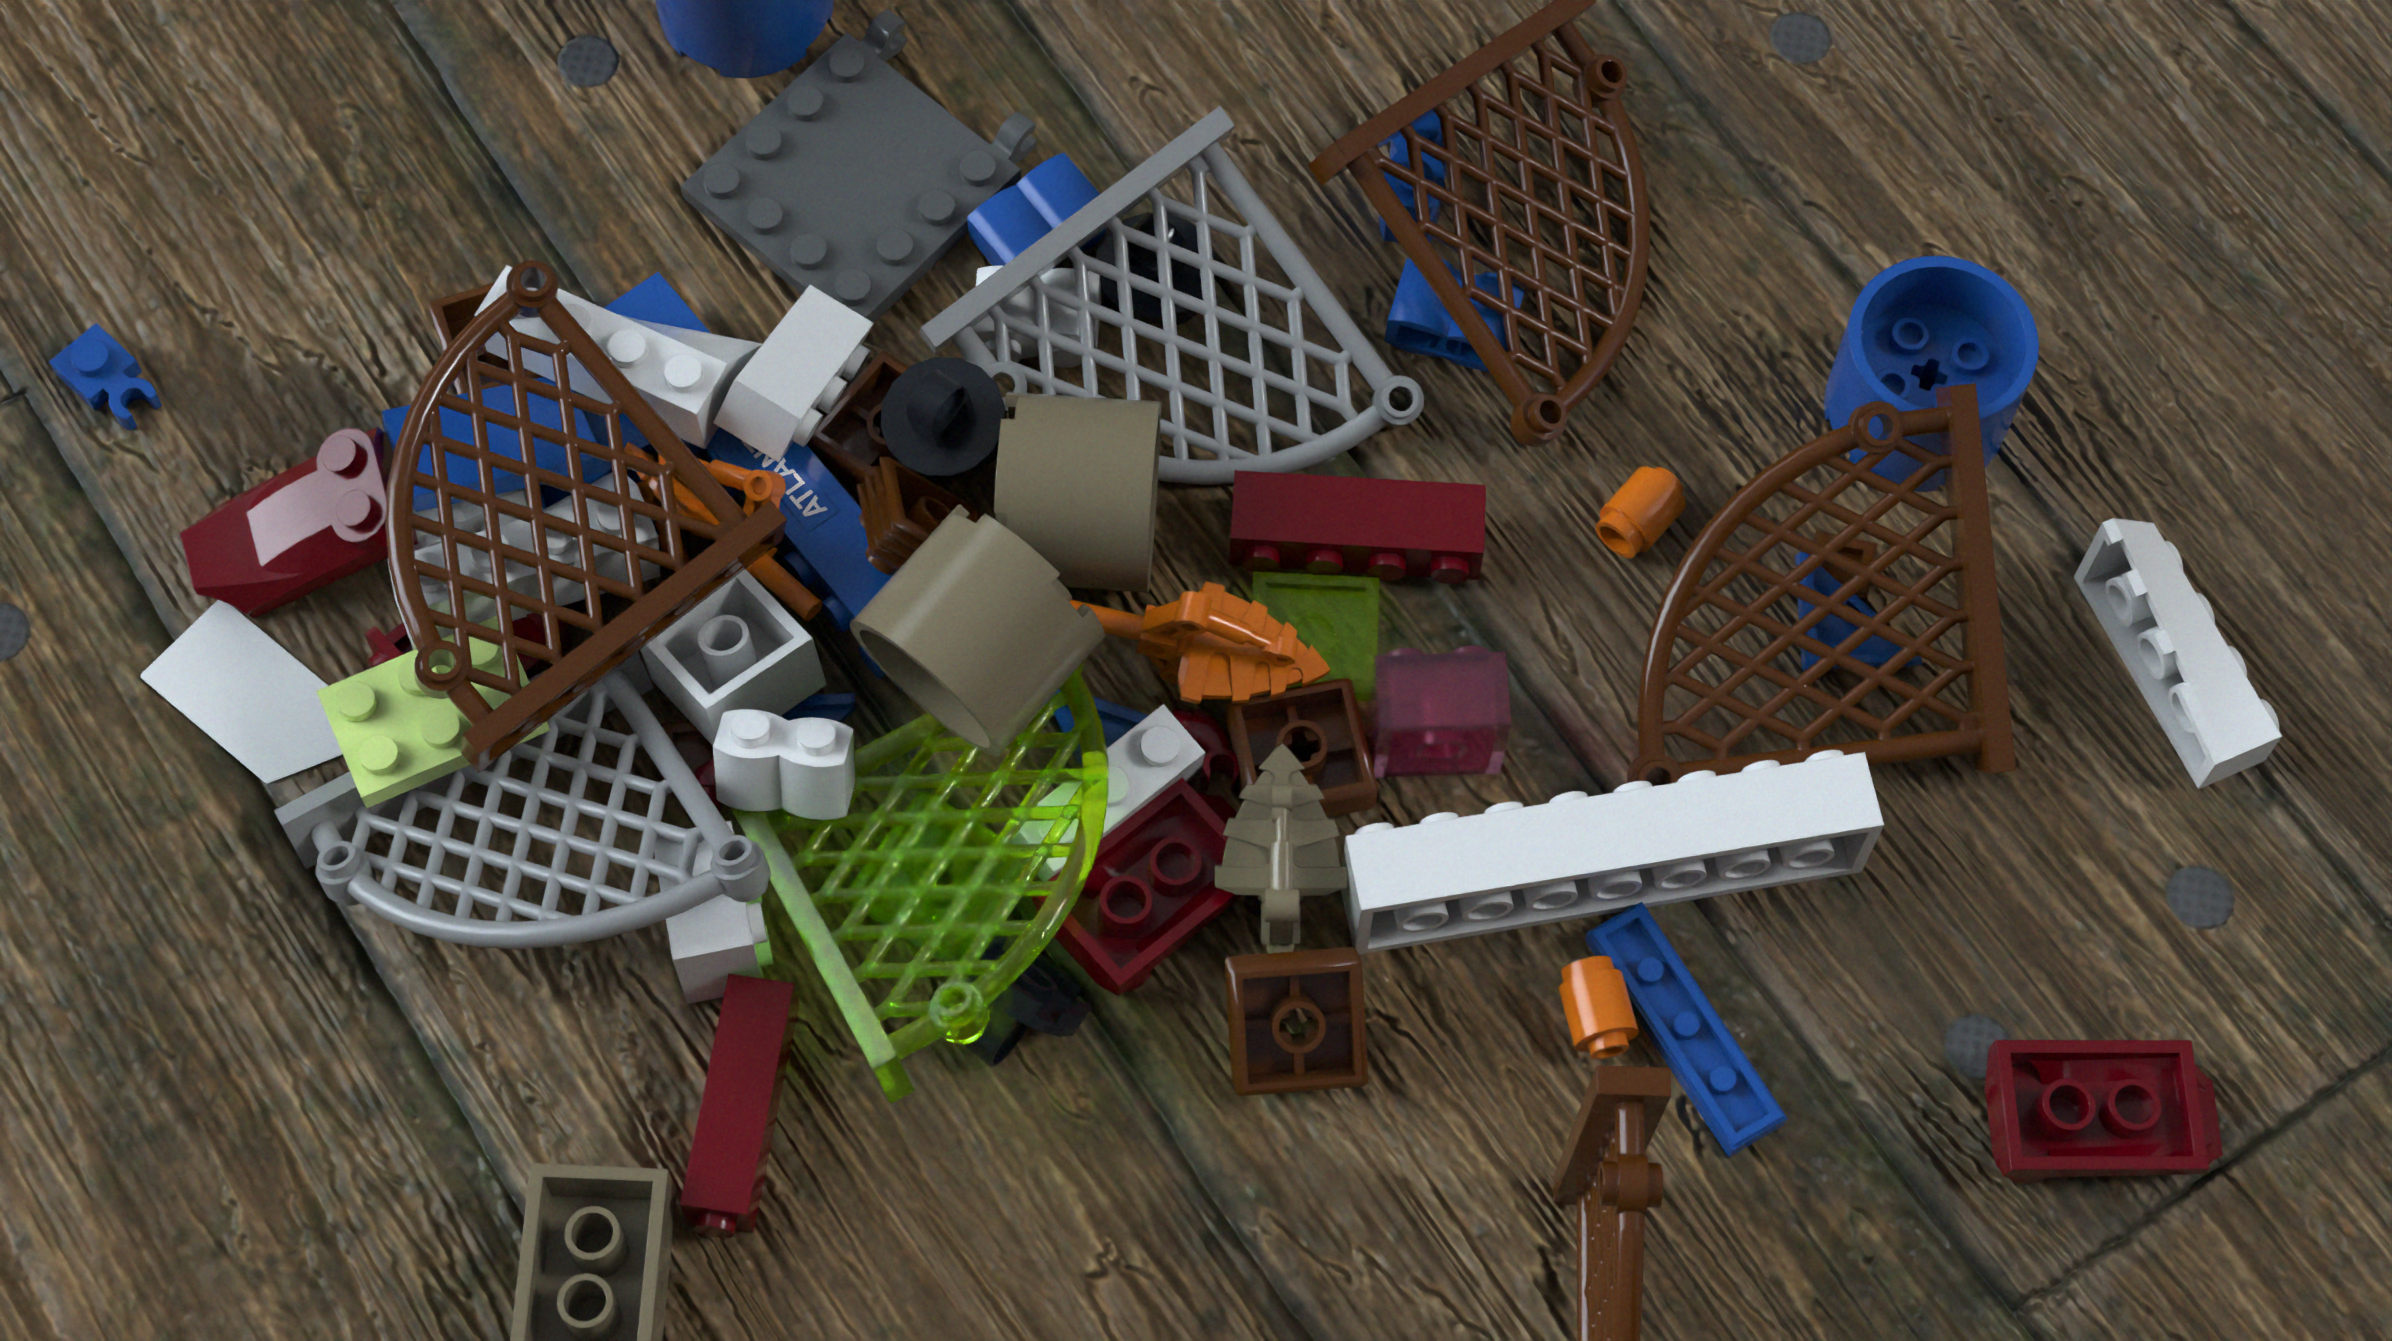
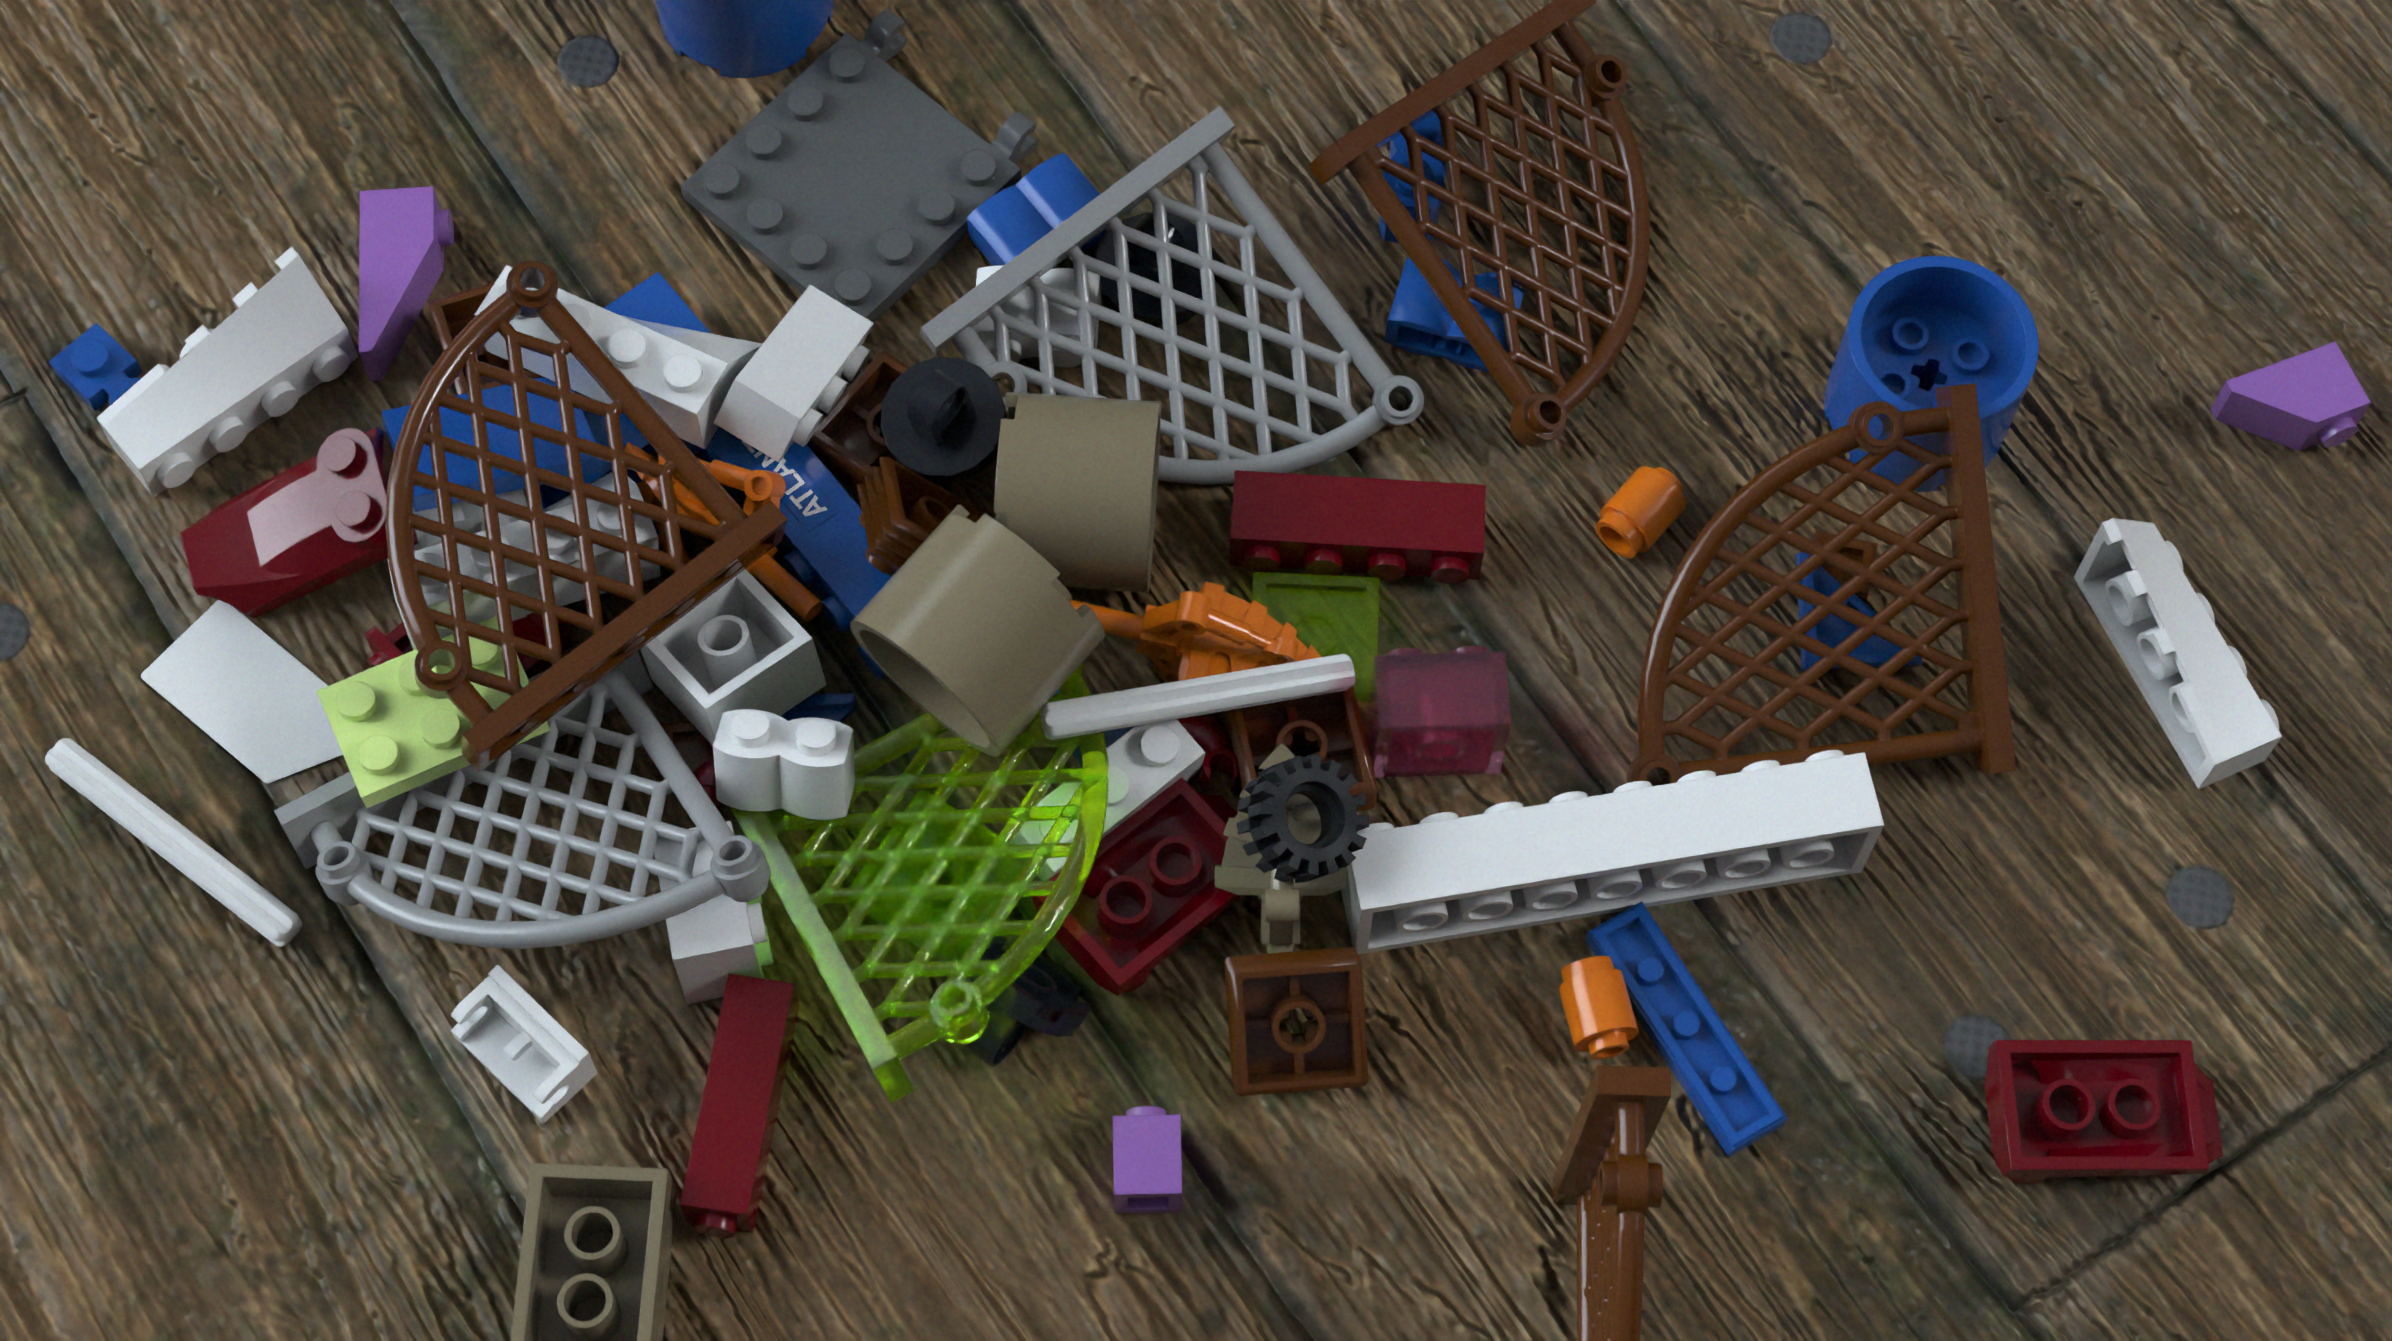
(173, 842): none -> white axle
(230, 378): none -> white wedge
(398, 267): none -> medium lavender slope
(522, 1044): none -> white hinge
(1147, 1161): none -> medium lavender brick
(1197, 696): none -> white axle
(1336, 812): none -> black tyre
(2296, 400): none -> medium lavender slope

